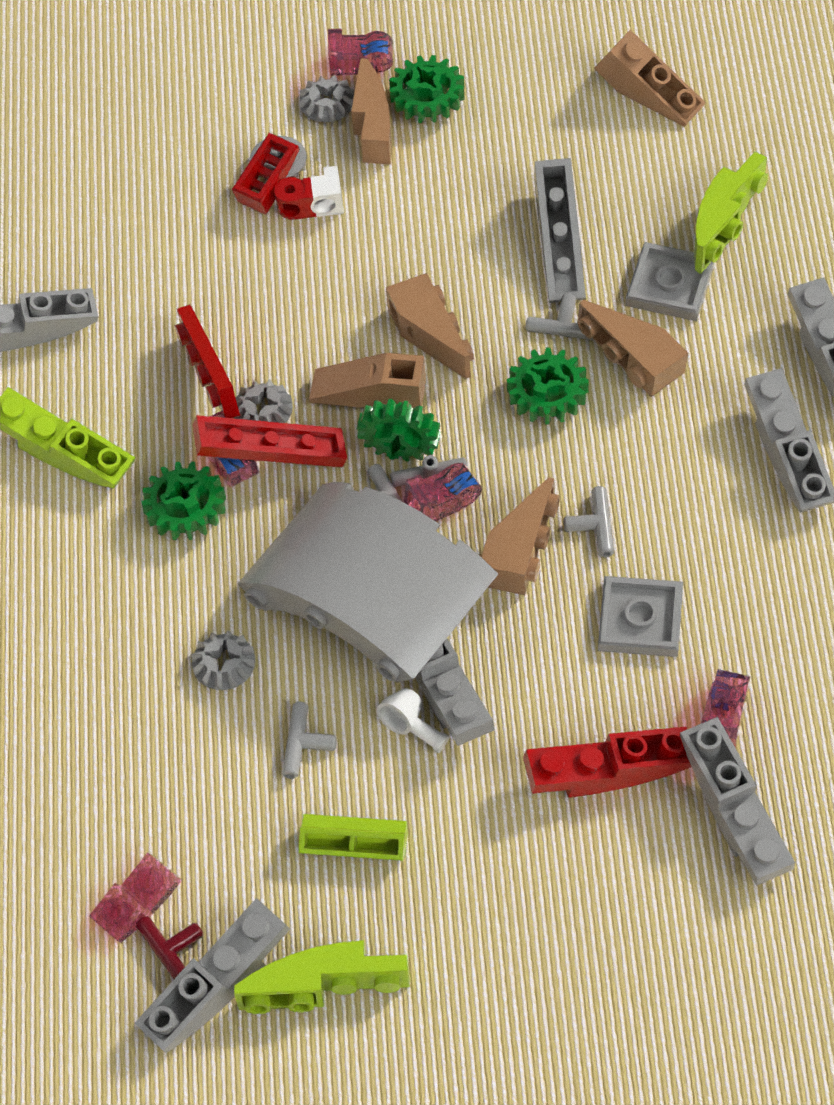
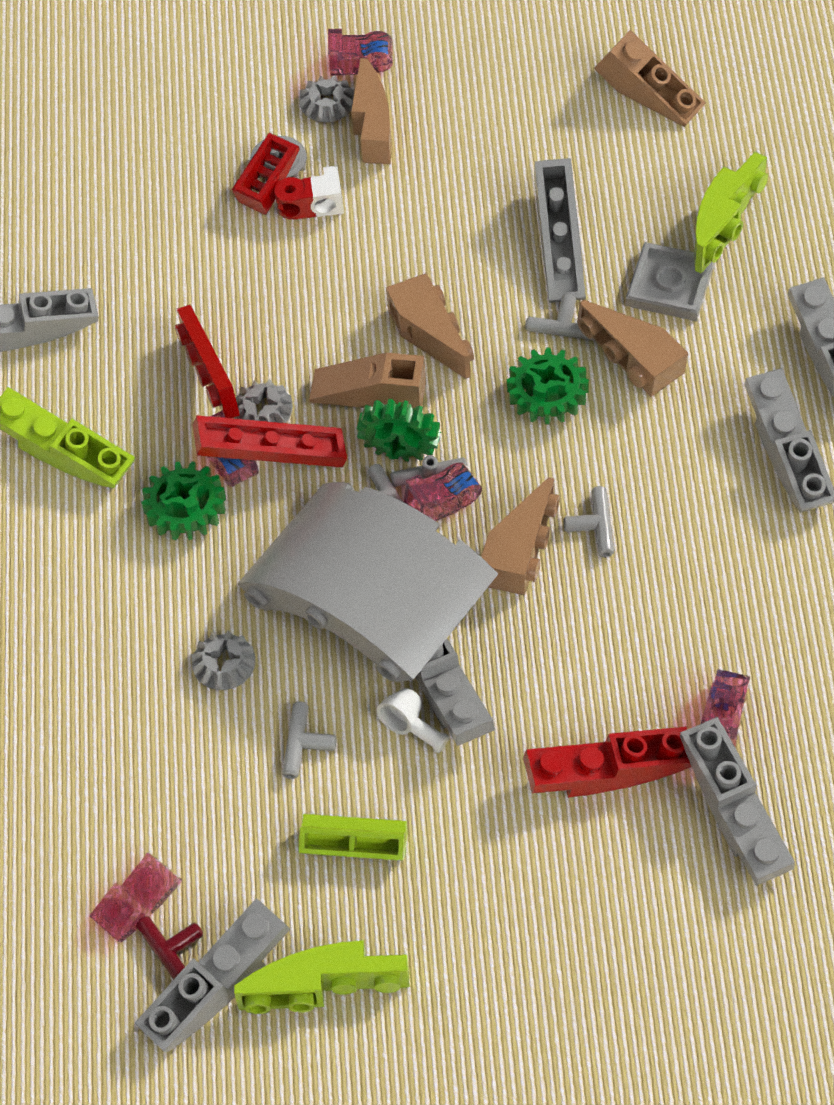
(427, 89): green gear -> none
(640, 616): light grey tile -> none

